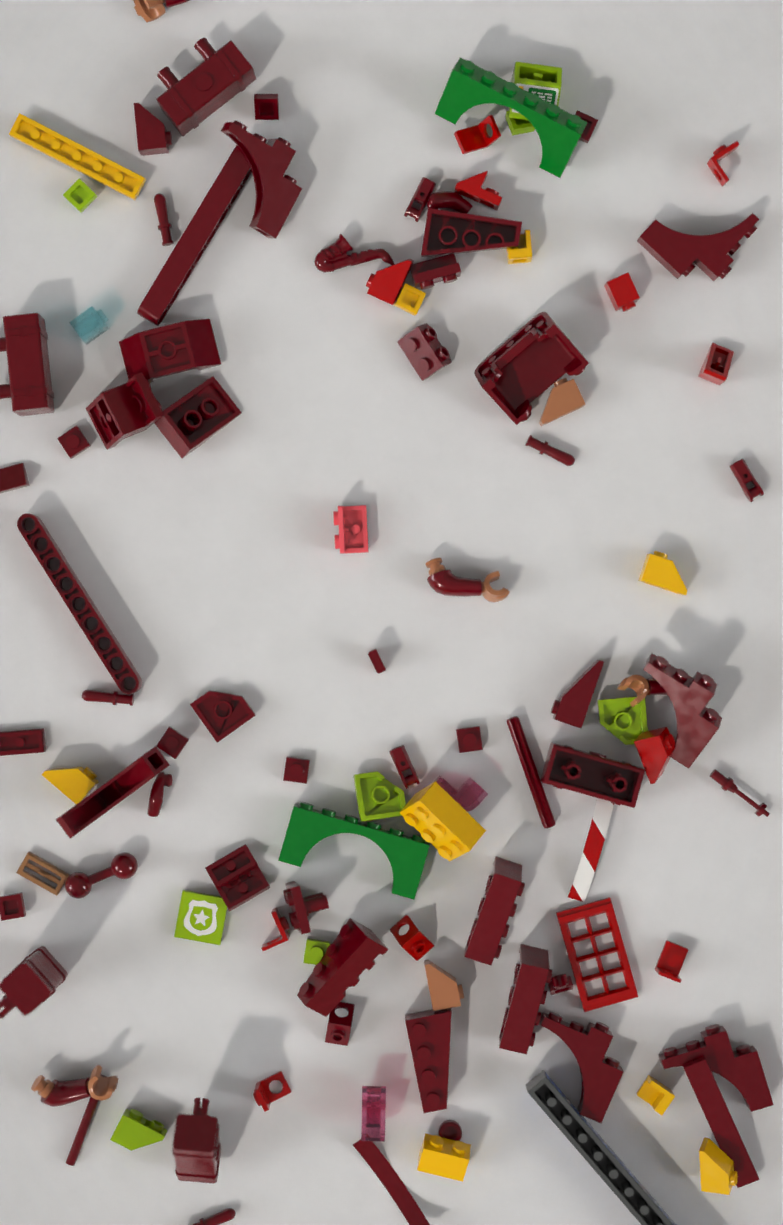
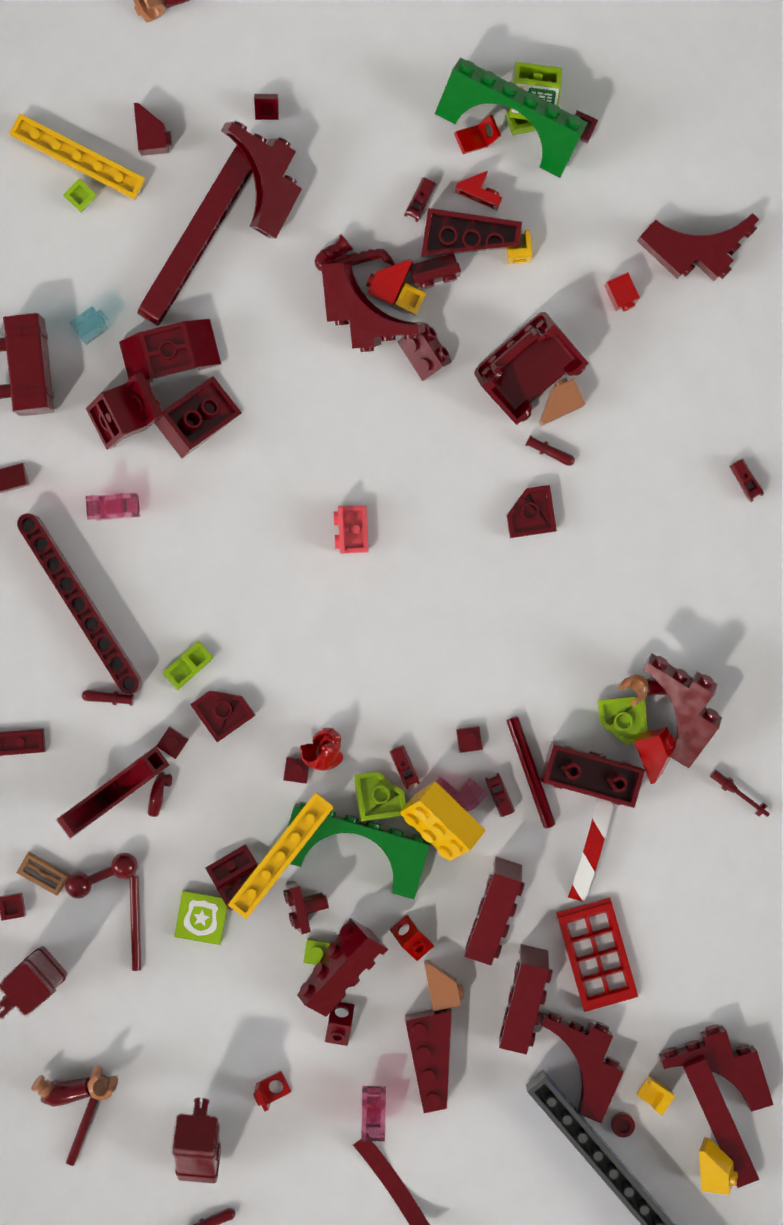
(72, 781): yellow slope -> none
(74, 442): dark red plate -> none
(112, 506): none -> clear pink brick
(135, 923): none -> dark red bar
(136, 1131): lime slope -> none
(164, 225): dark red piece -> none
(187, 665): none -> lime slope
(205, 87): dark red piece -> none
(280, 855): none -> yellow plate
(283, 926): red bracket -> none
(324, 752): none -> red hair
(348, 303): none -> dark red arch
(376, 661): dark red tile -> none
(444, 1157): yellow brick -> none
(449, 200): dark red arm -> none
(450, 585): dark red piece -> none
(450, 1130): dark red tile -> none
(500, 798): none -> dark red bar
(532, 513): none -> dark red plate
(560, 984): dark red plate -> none
(576, 699): dark red slope -> none
(622, 1124): none -> dark red tile
(662, 573): yellow slope -> none
(671, 961): red bracket -> none
(716, 364): red slope -> none
(719, 154): red bracket -> none

